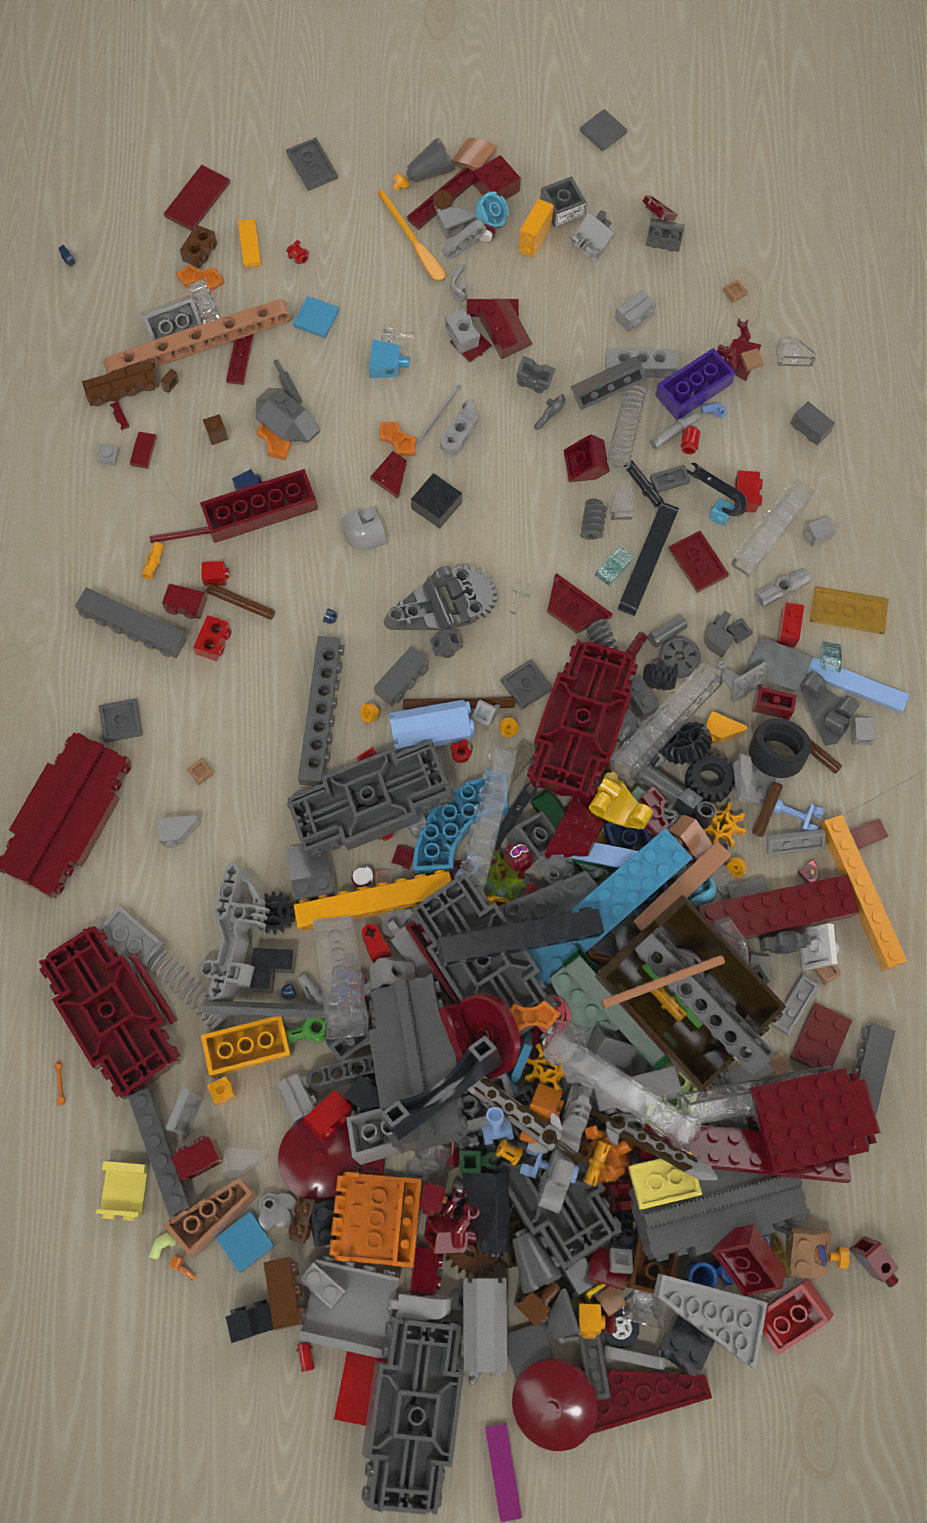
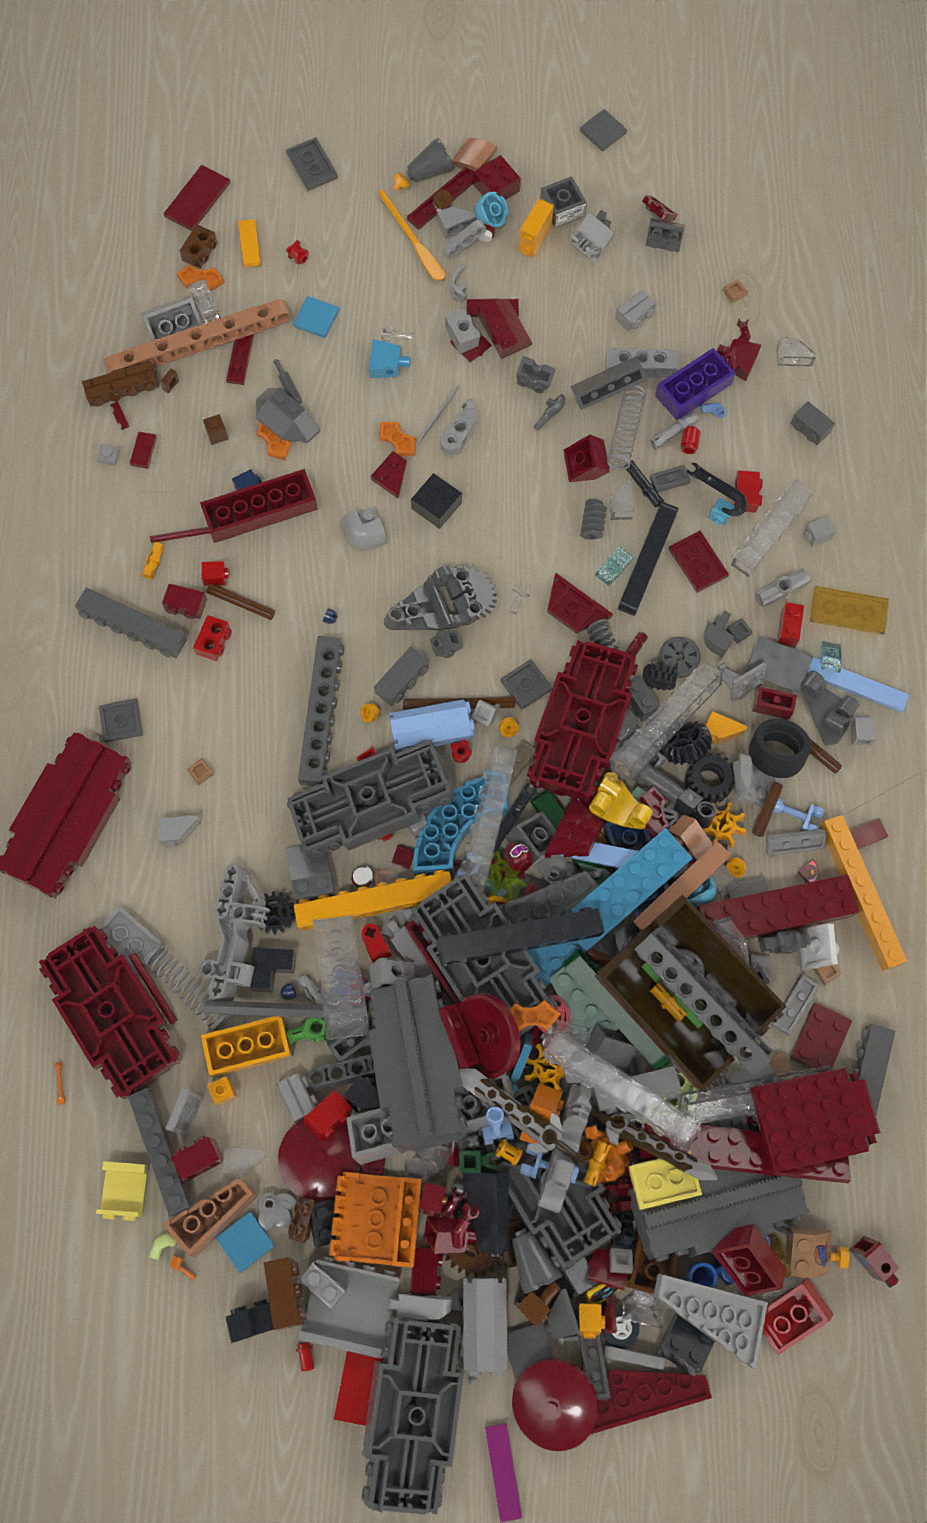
(66, 255): dark blue tile -> none
(410, 1113): black arch -> none
(610, 1300): medium nougat tile -> none
(618, 998): nougat tile -> none
(667, 630): dark grey brick -> none
(751, 359): medium nougat tile -> none

